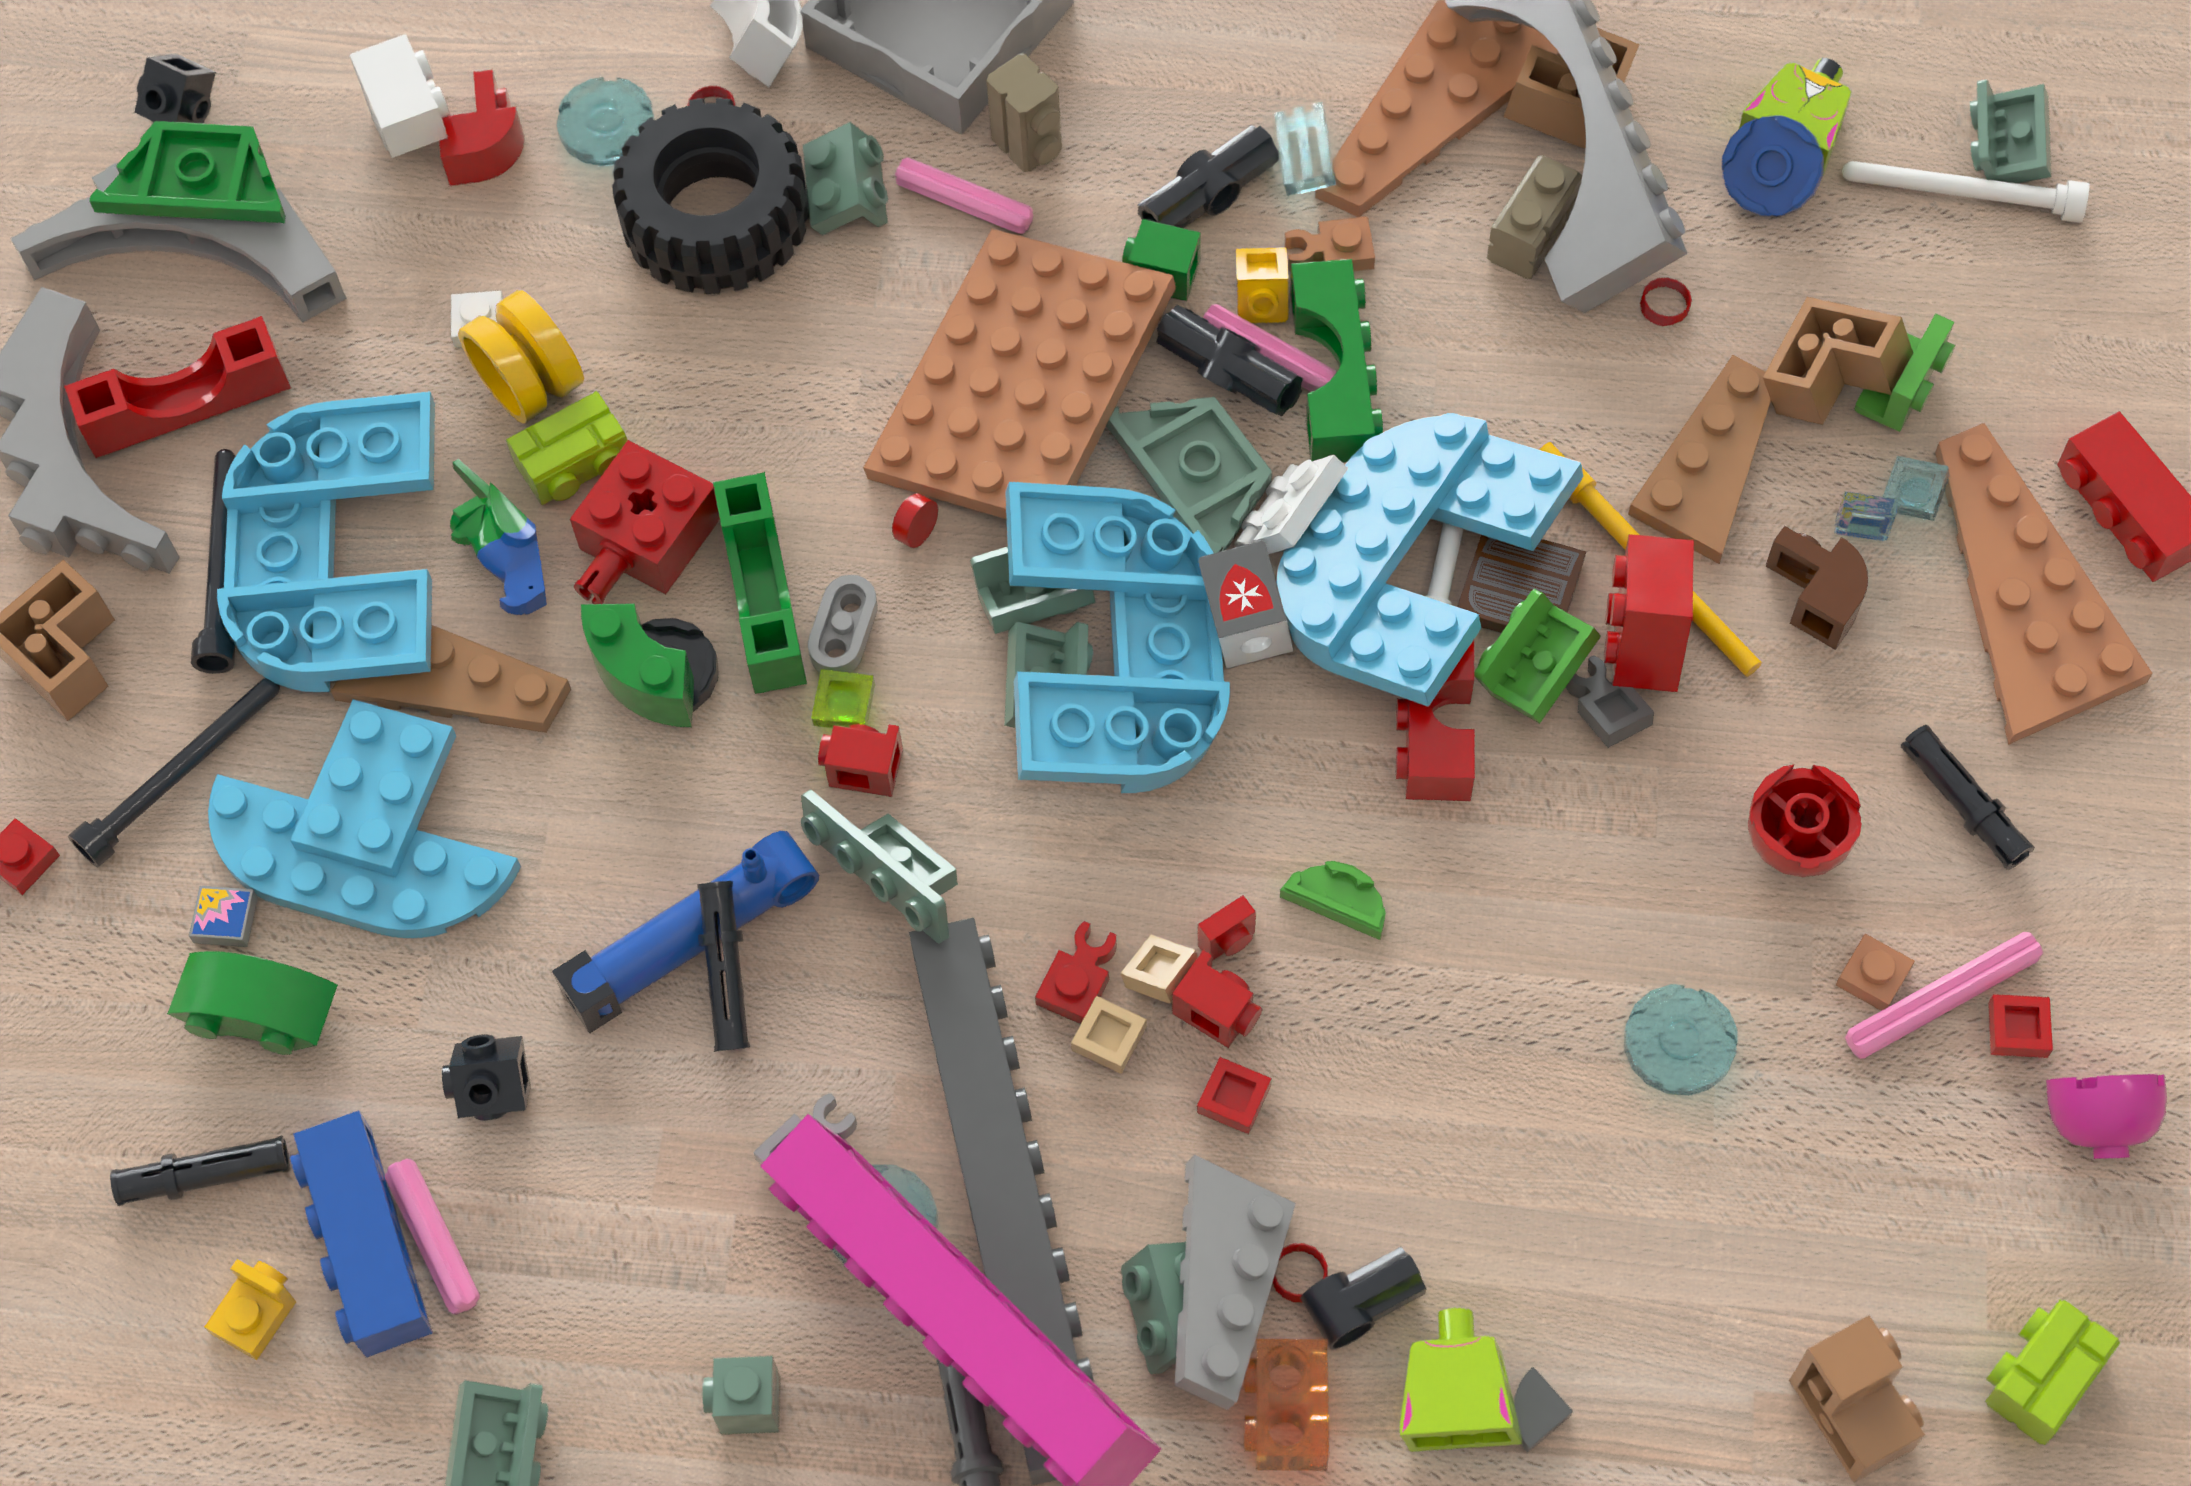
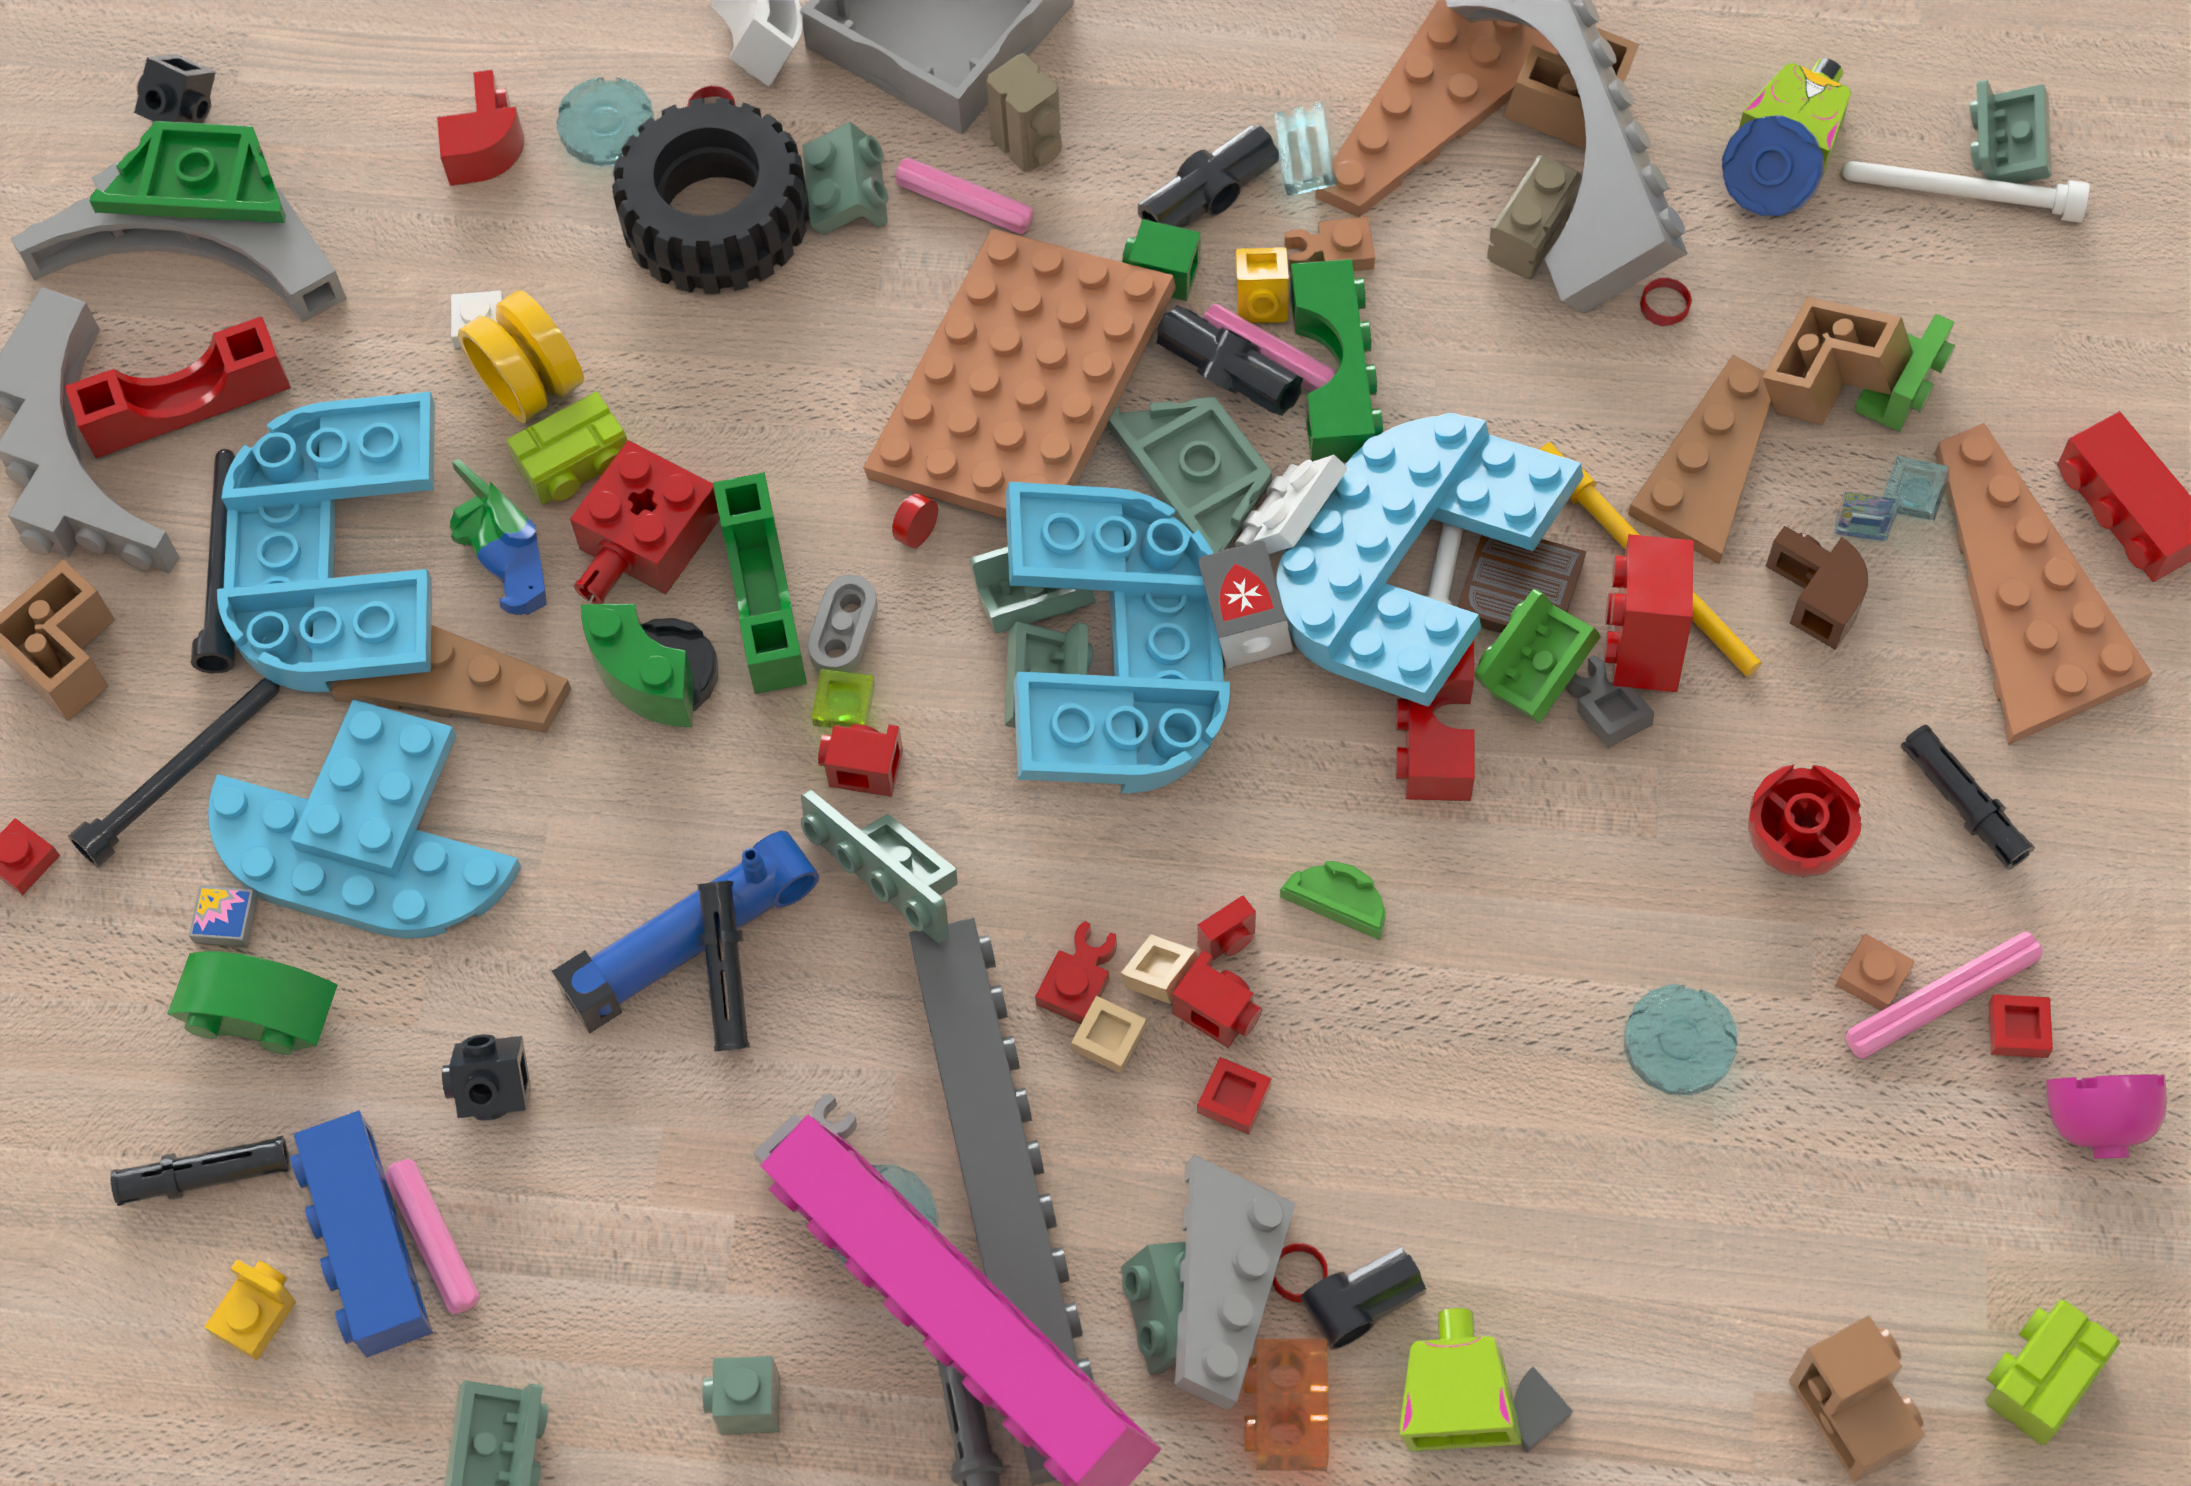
(399, 97): white brick -> none

